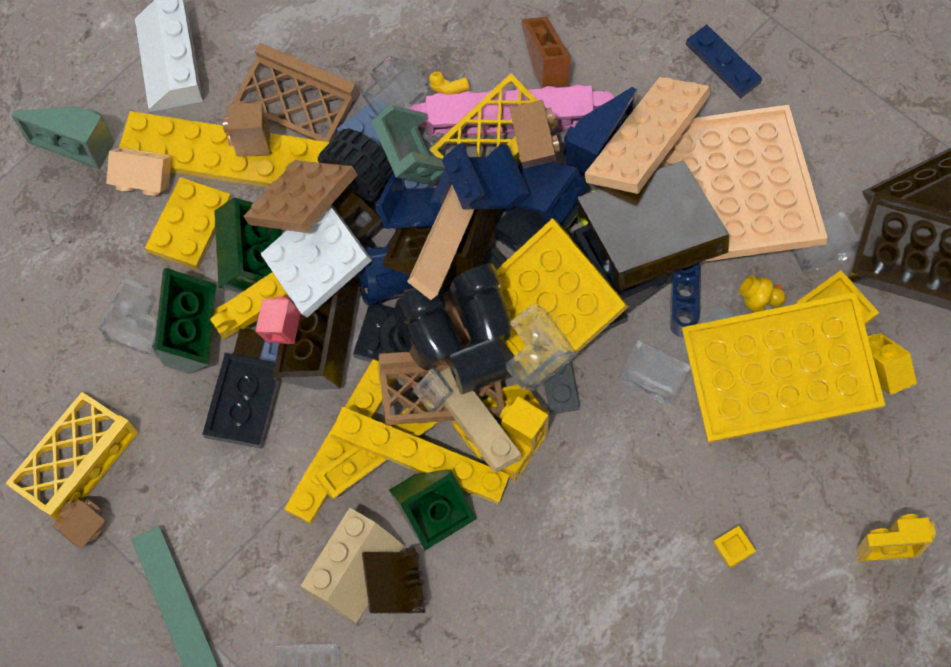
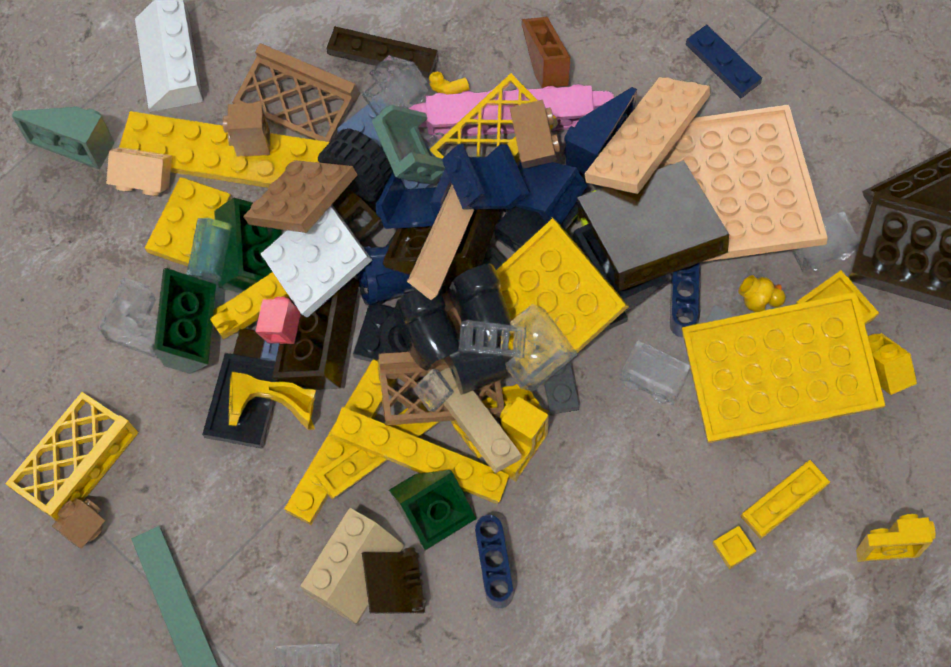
(209, 249): none -> clear light blue brick
(296, 399): none -> yellow animal
(374, 49): none -> dark brown plate
(466, 337): none -> clear slope
(494, 547): none -> dark blue beam
(785, 499): none -> yellow tile

